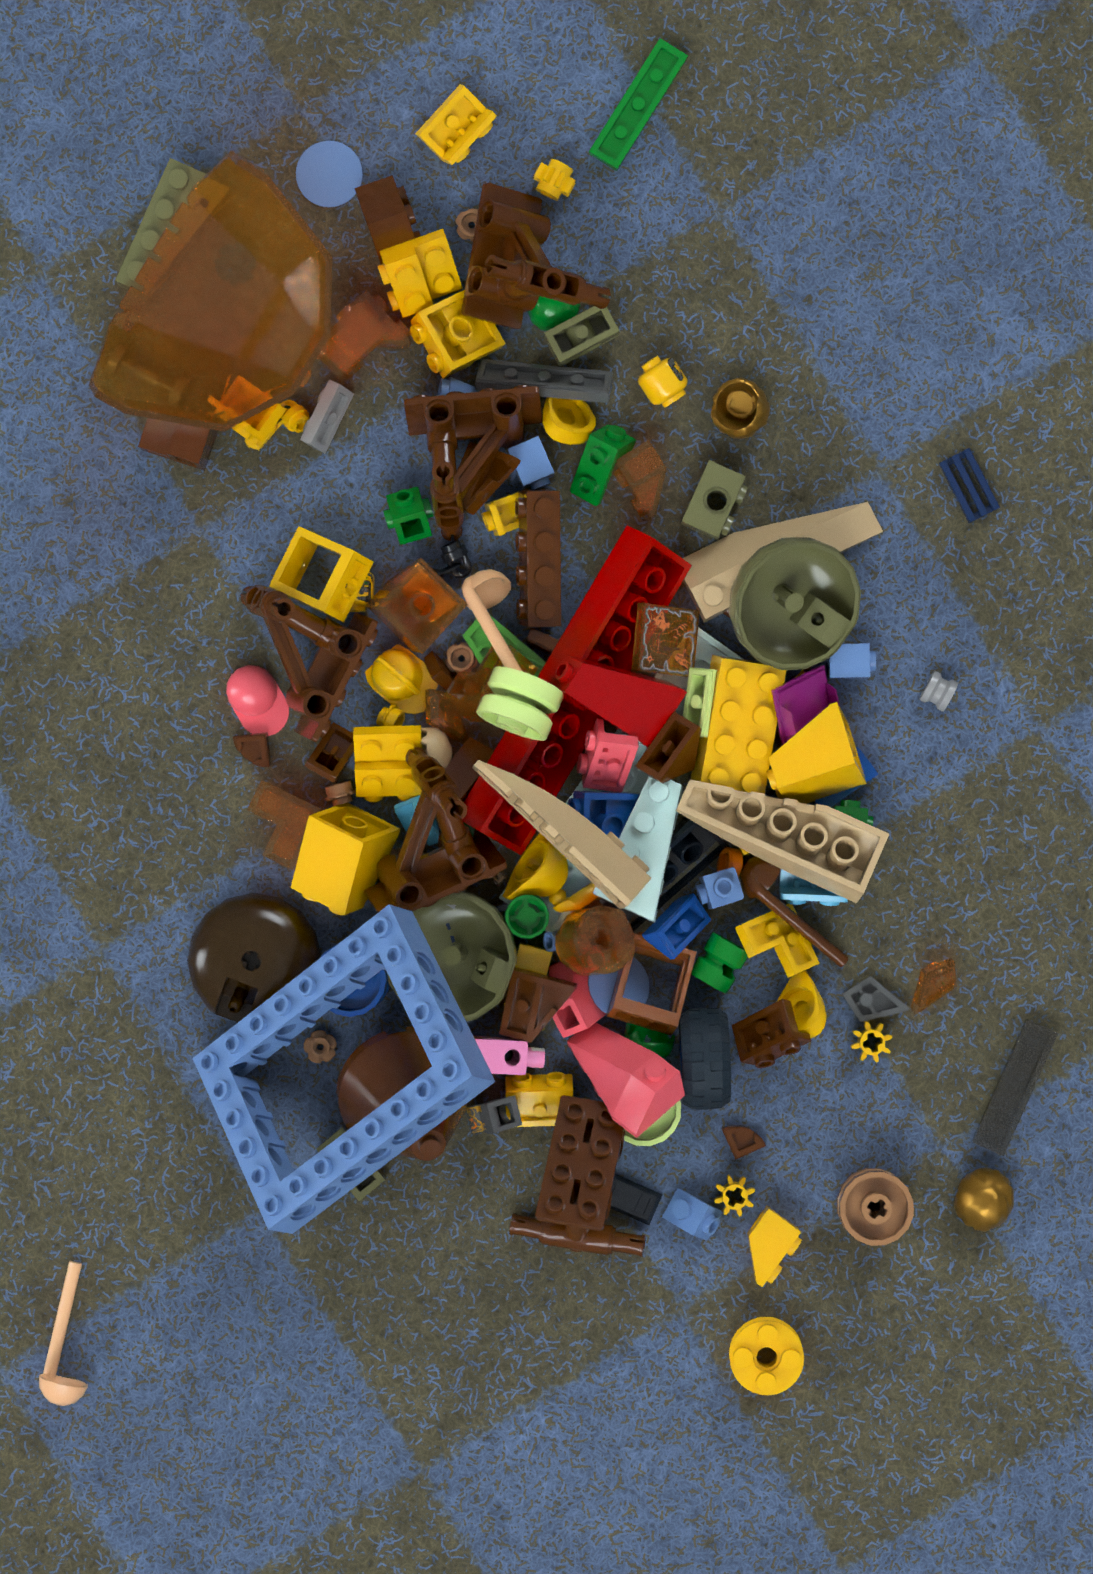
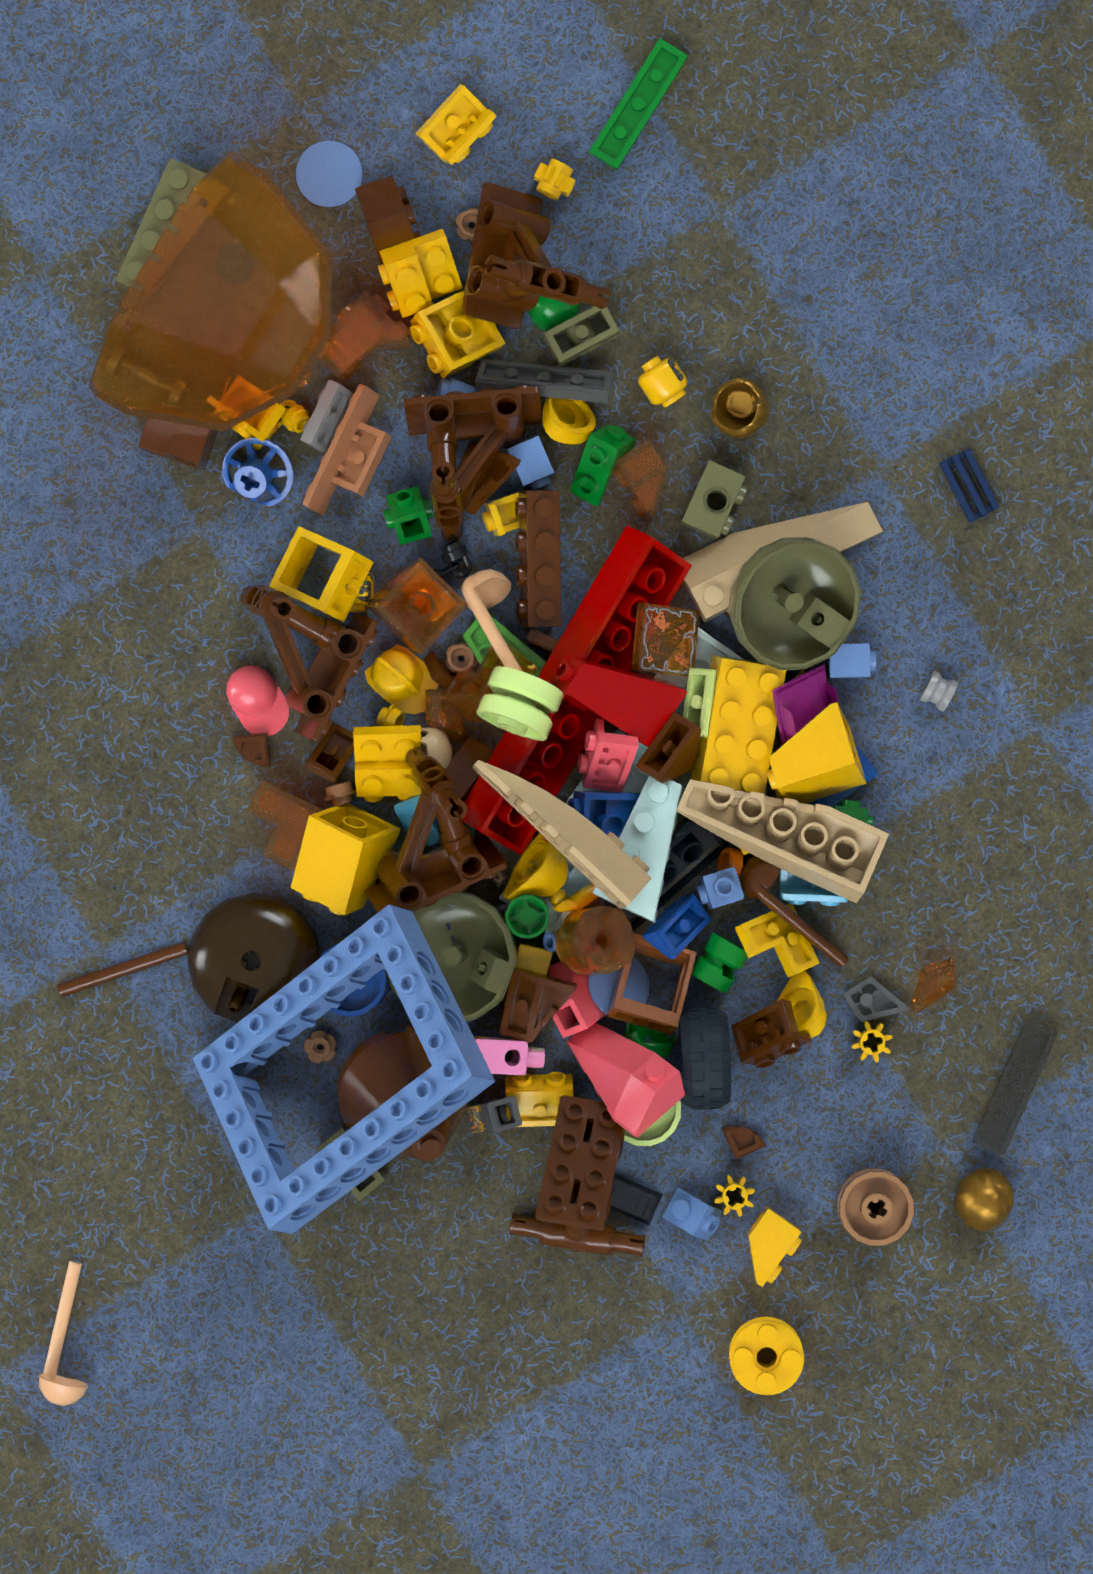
(122, 969): none -> reddish brown bar
(255, 474): none -> blue wheel
(351, 455): none -> nougat bracket

